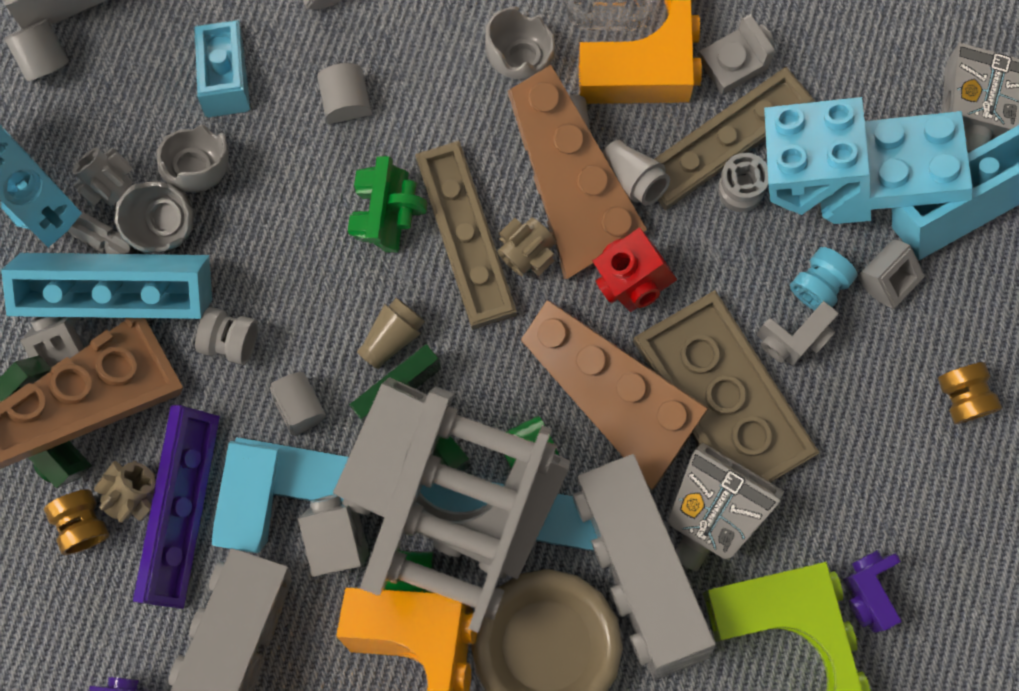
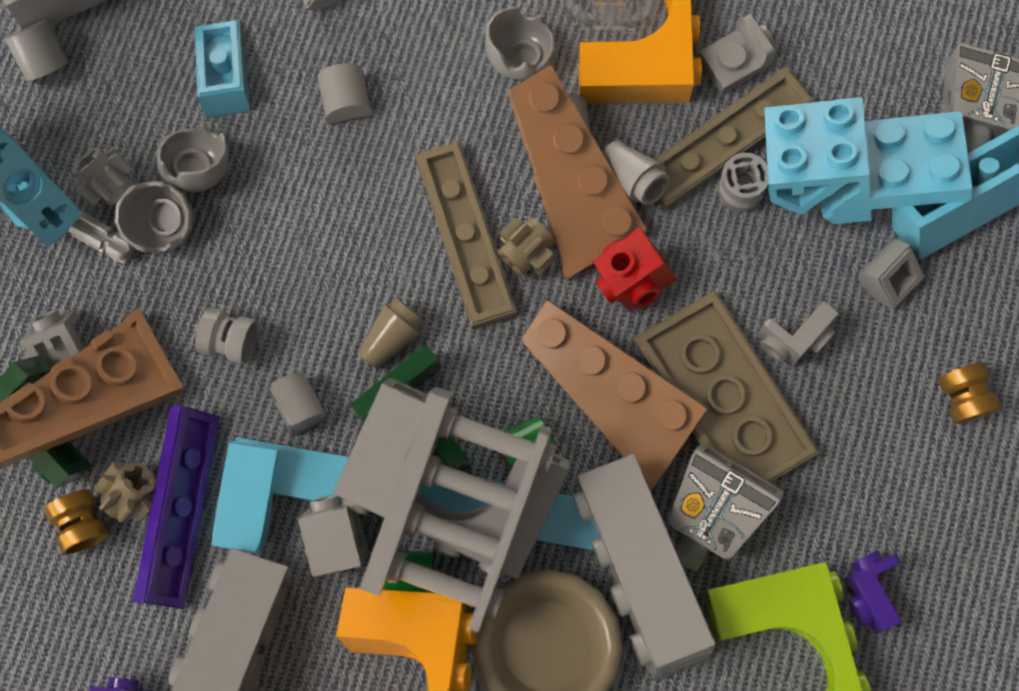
(107, 285): medium azure brick -> none
(390, 207): green hips -> none
(824, 279): medium azure wheel -> none

